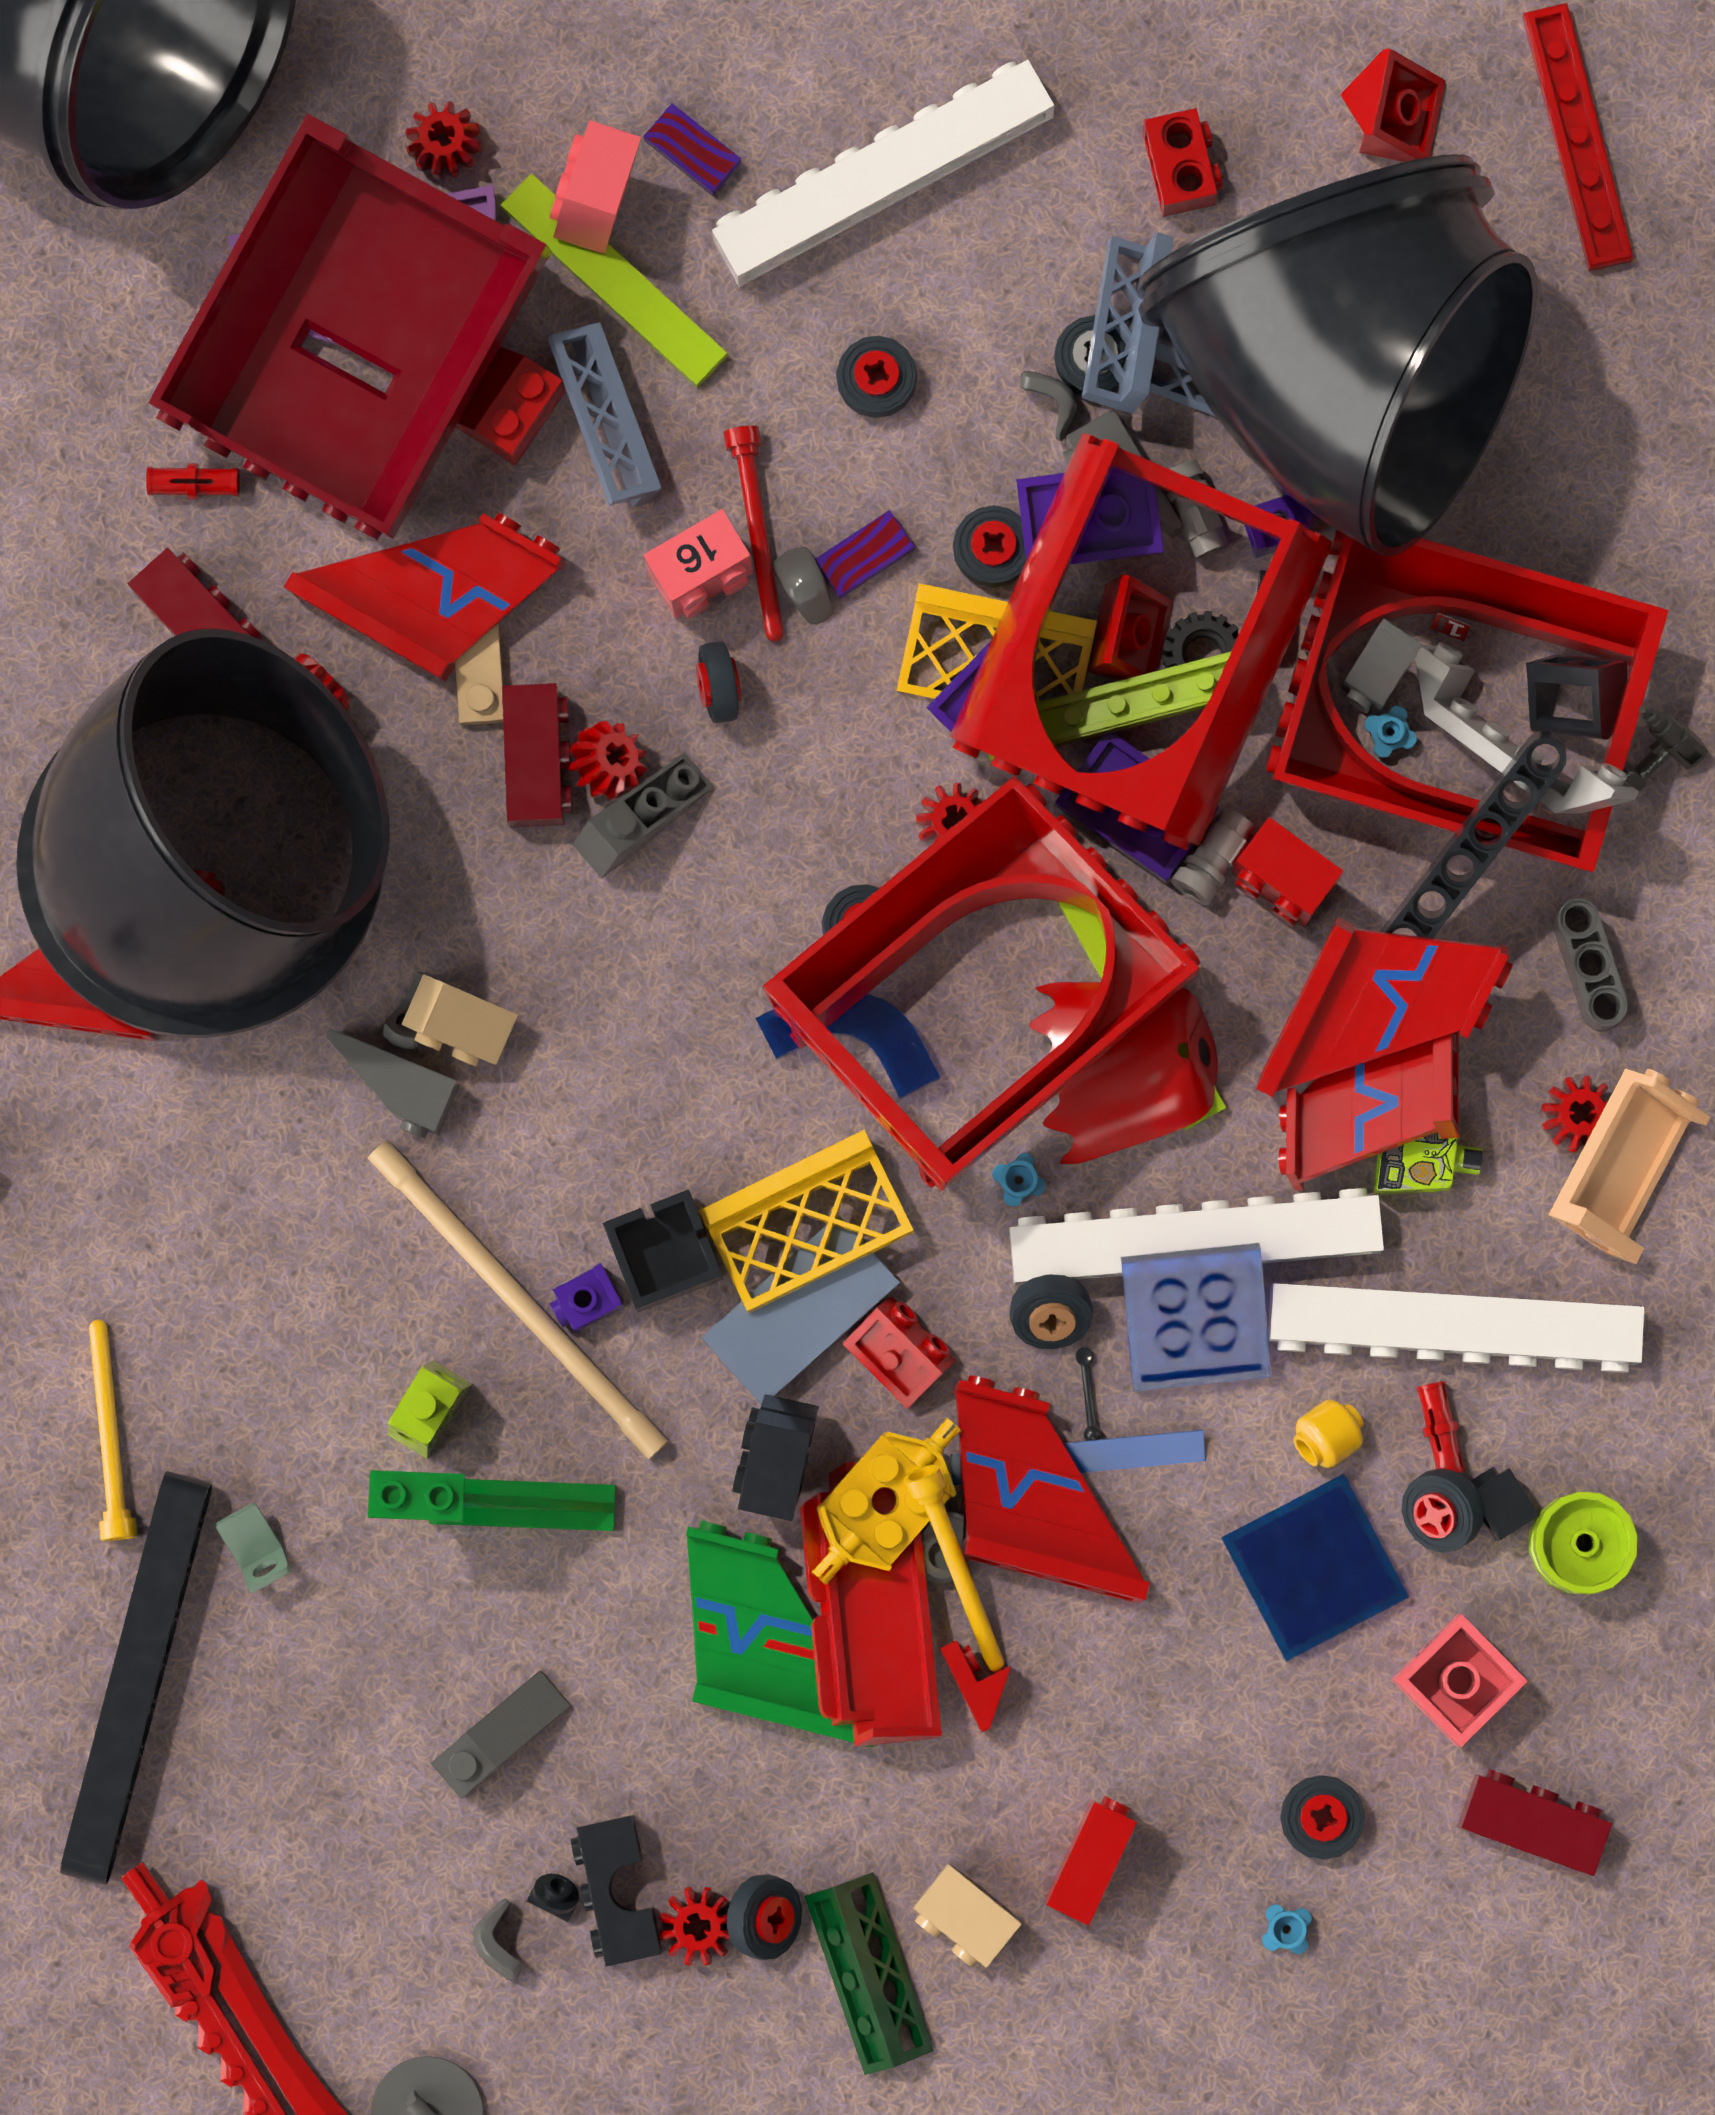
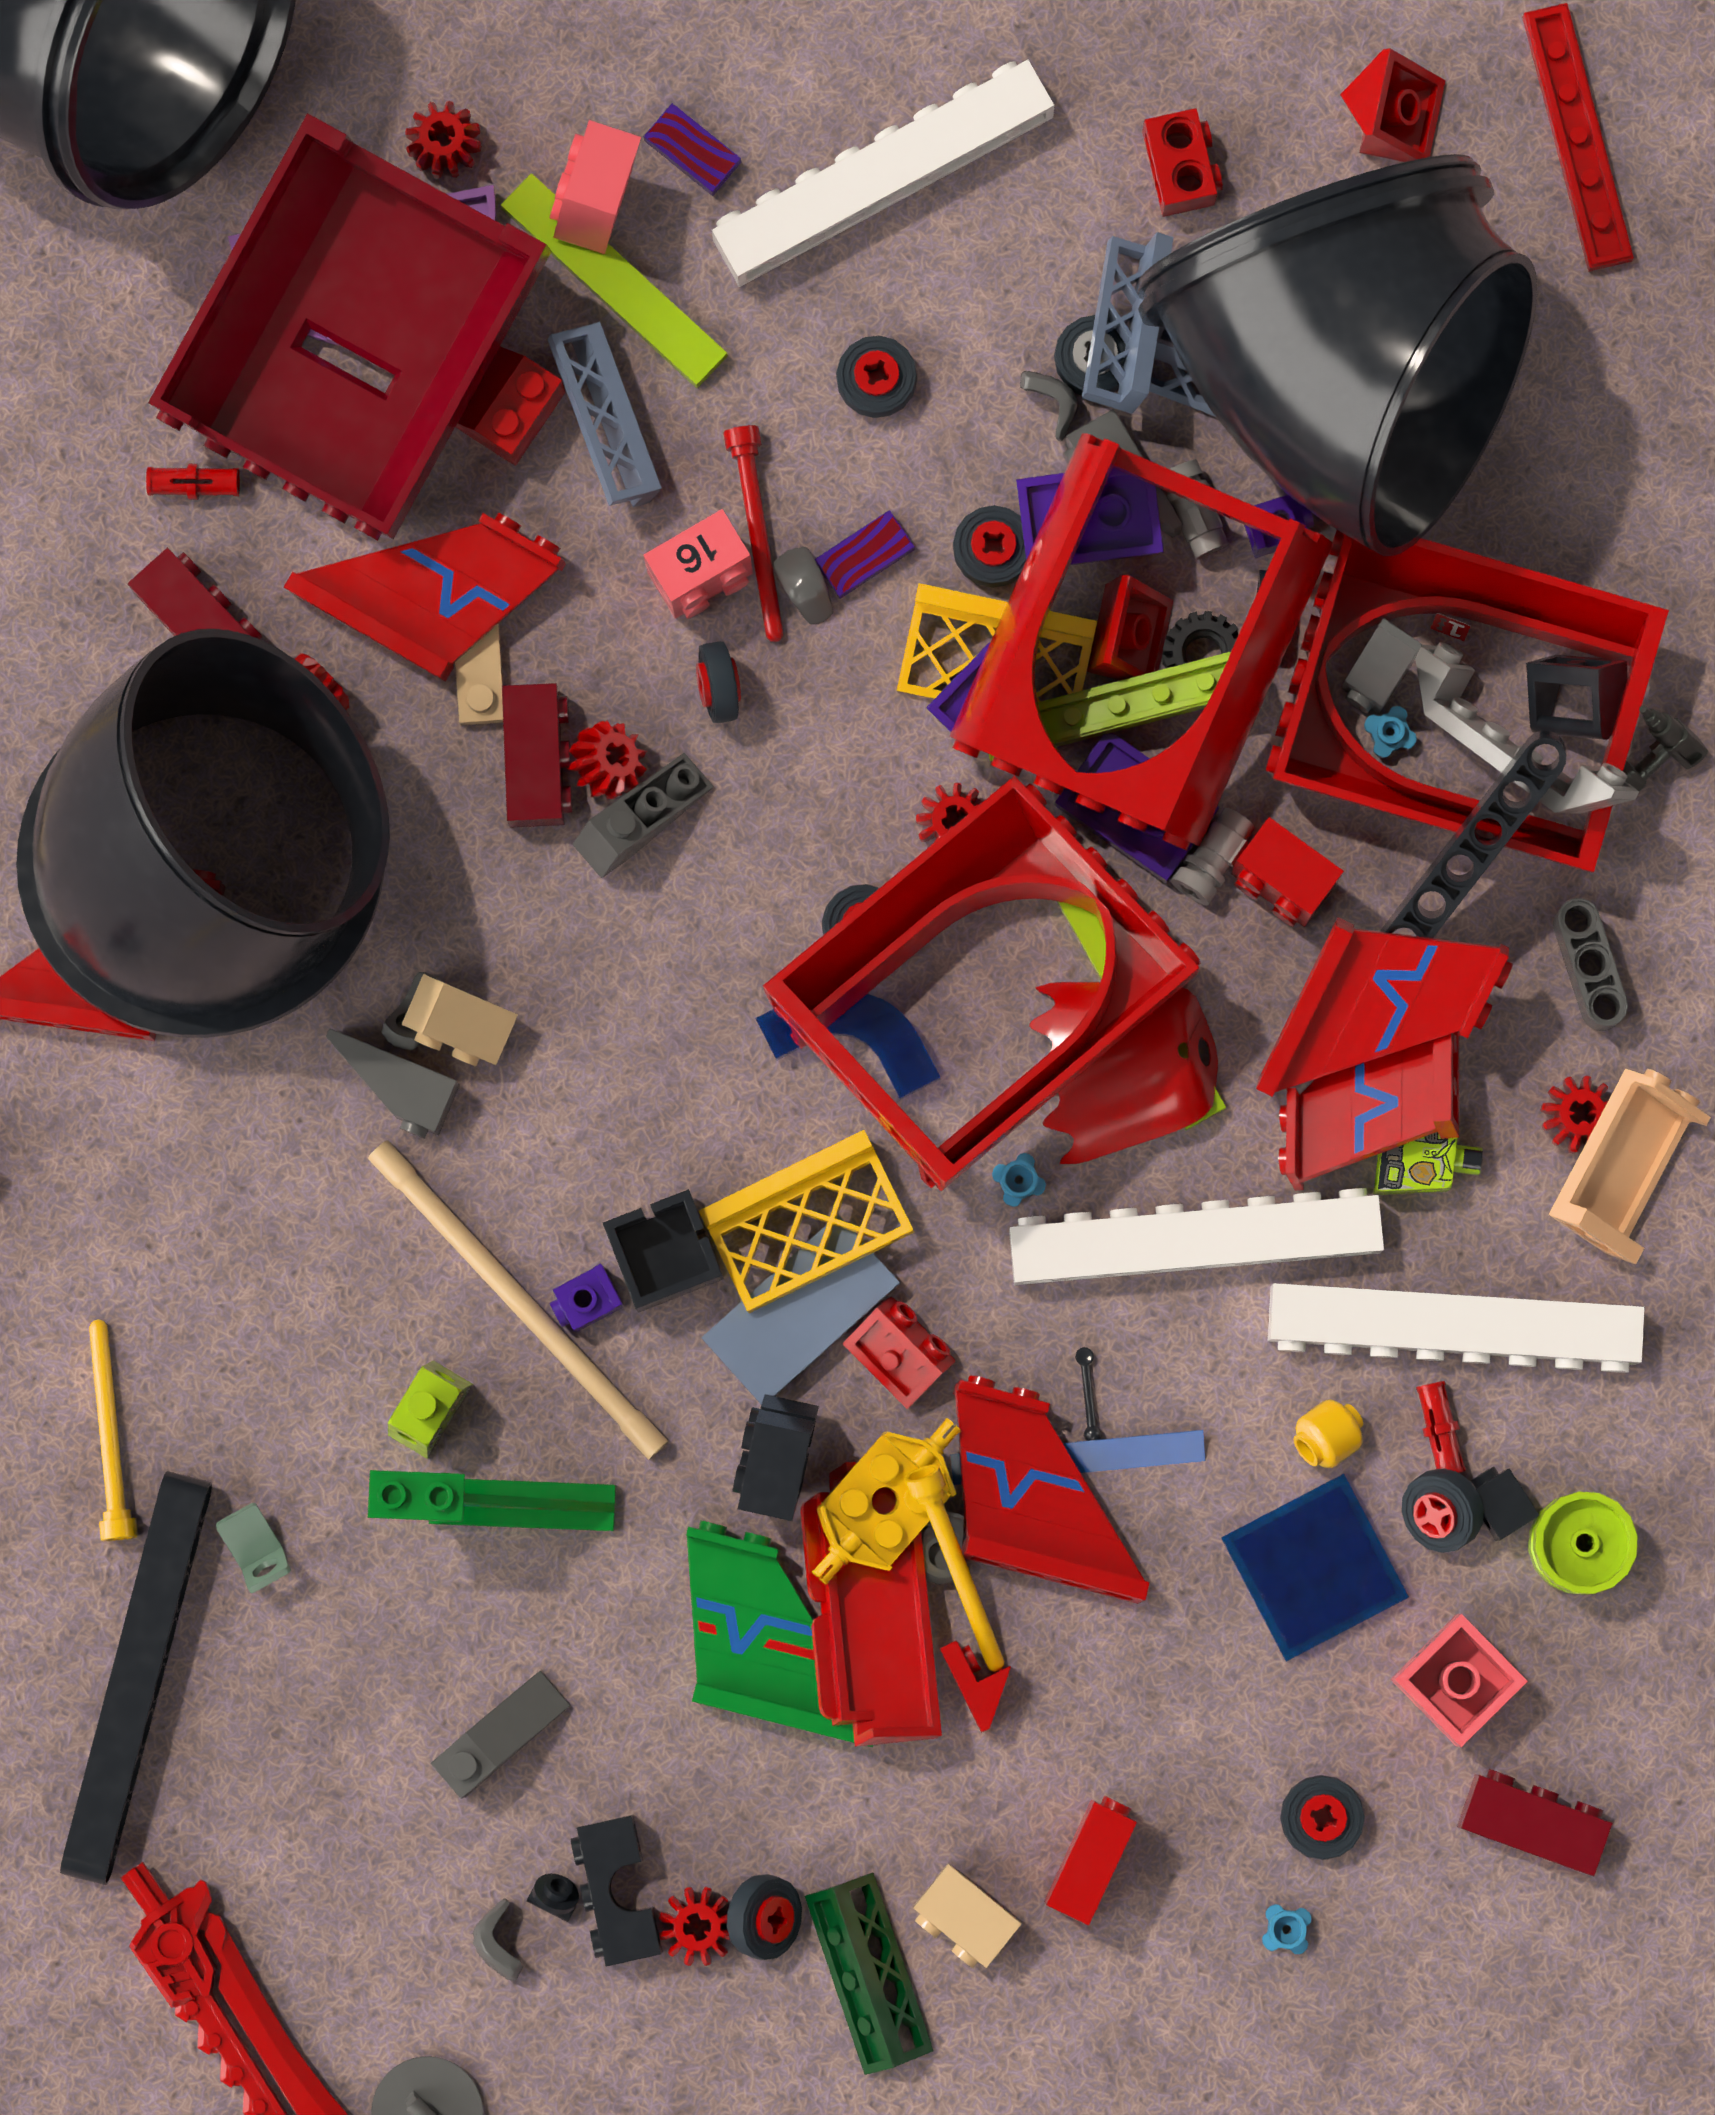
(1051, 1311): black wheel -> none
(1196, 1317): clear blue plate -> none

